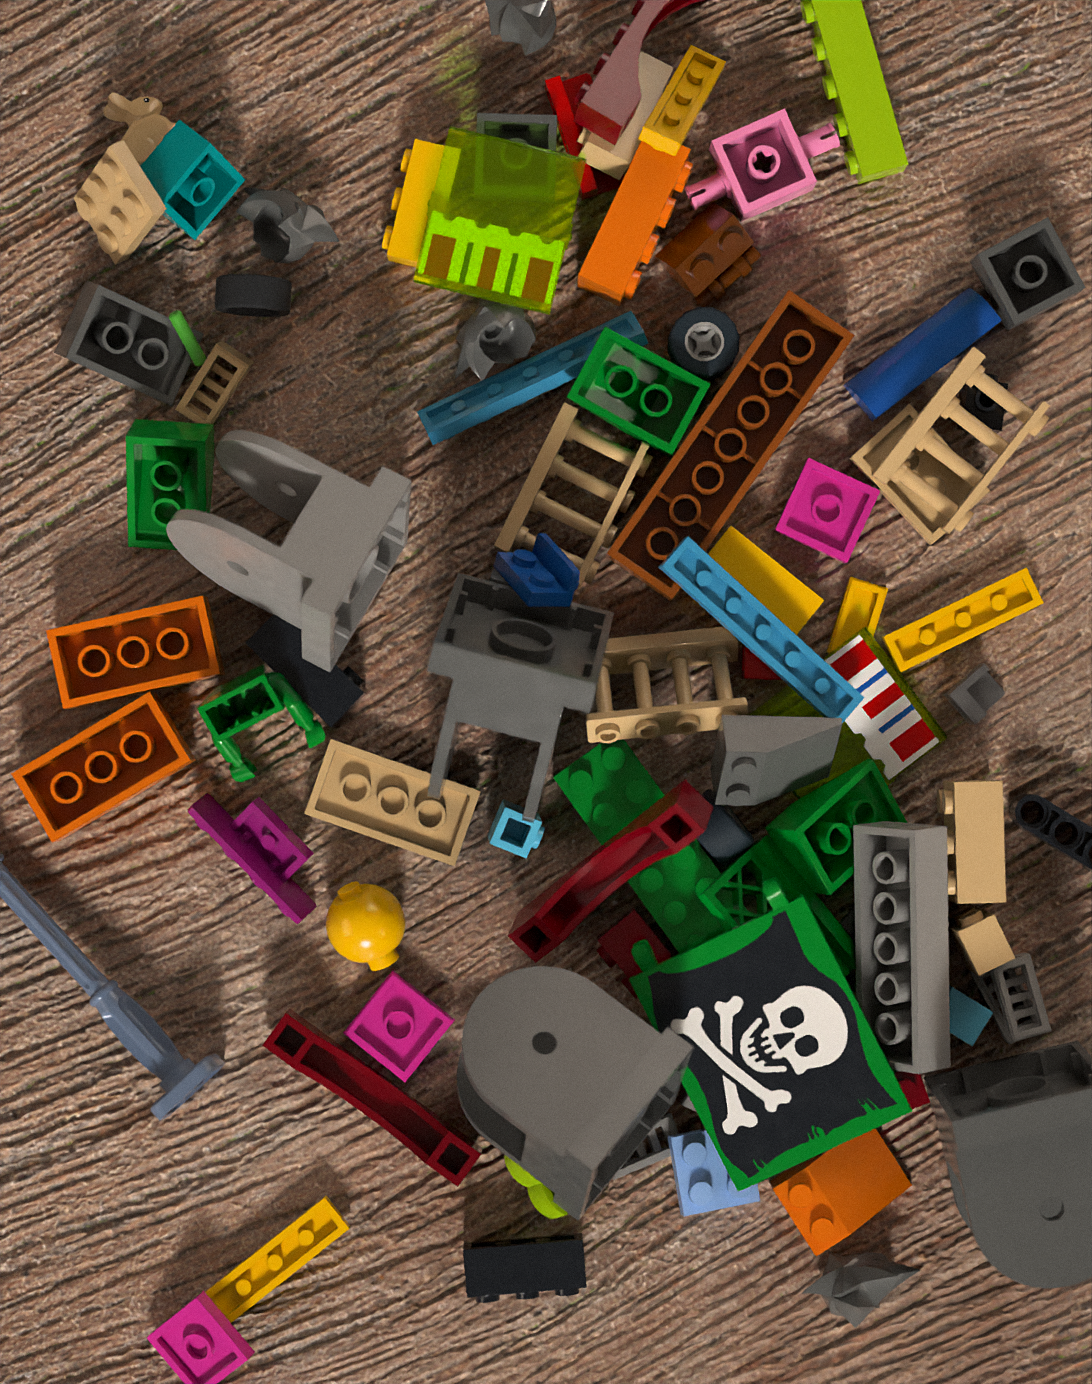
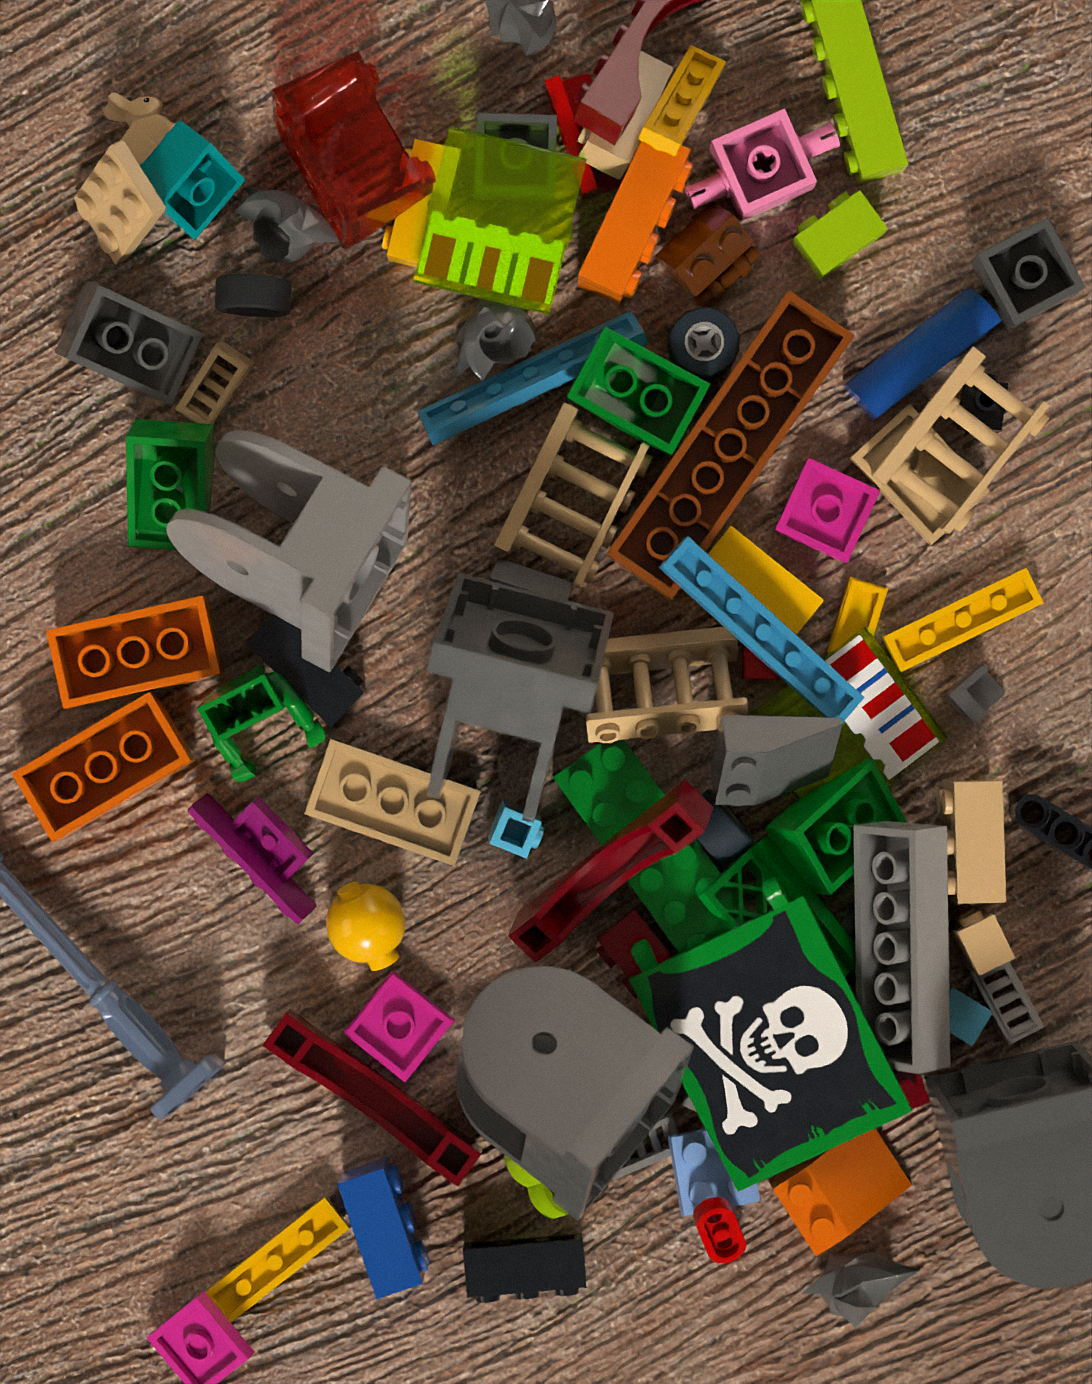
(187, 338): bright green piece -> none
(348, 148): none -> clear red windscreen
(384, 1227): none -> blue brick
(540, 576): blue bracket -> none
(719, 1230): none -> red plate
(838, 234): none -> lime brick
(1005, 1000): light grey slope -> none

